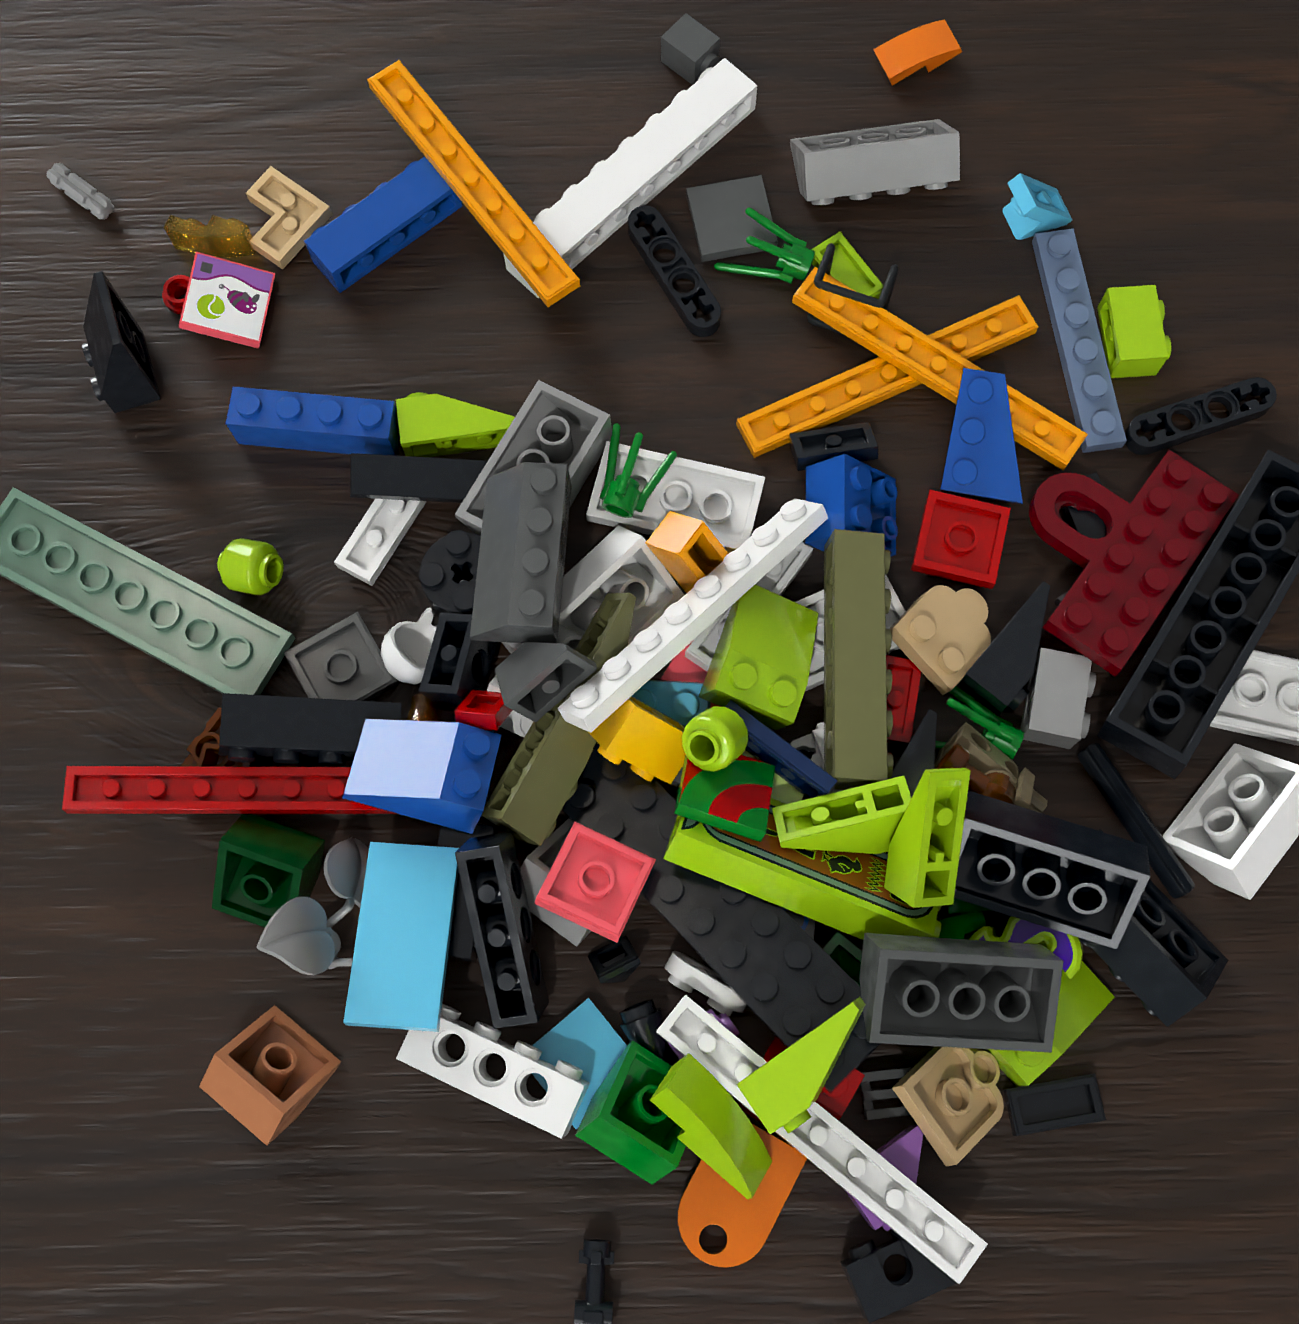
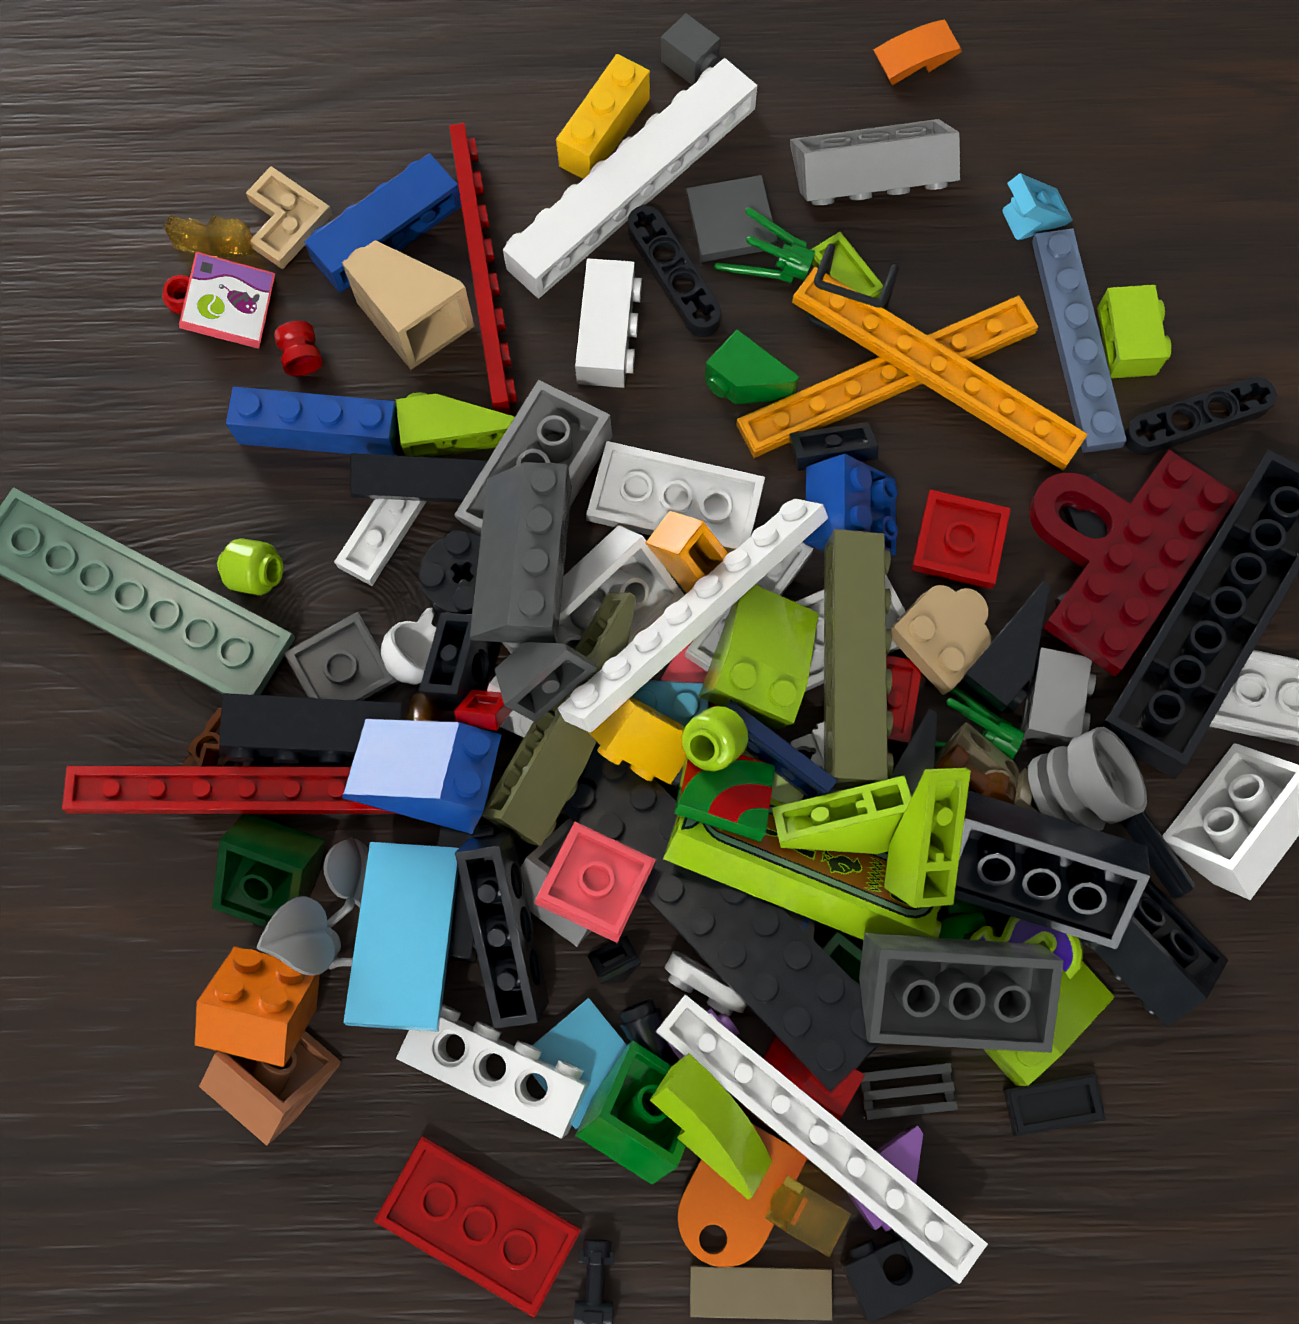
(80, 191): light grey axle -> none
(116, 350): black slope -> none
(255, 1007): none -> orange brick
(298, 348): none -> red wheel
(408, 301): none -> tan slope
(474, 184): light orange tile -> none
(478, 1226): none -> red tile
(485, 283): none -> red plate
(604, 116): none -> yellow brick
(607, 323): none -> white brick
(622, 495): green plant -> none
(748, 373): none -> green slope
(761, 1292): none -> dark tan tile
(795, 1077): lime slope -> none
(807, 1216): none -> clear yellow brick
(953, 1099): tan plate -> none
(982, 443): blue wing -> none
(1088, 781): none -> light grey wheel

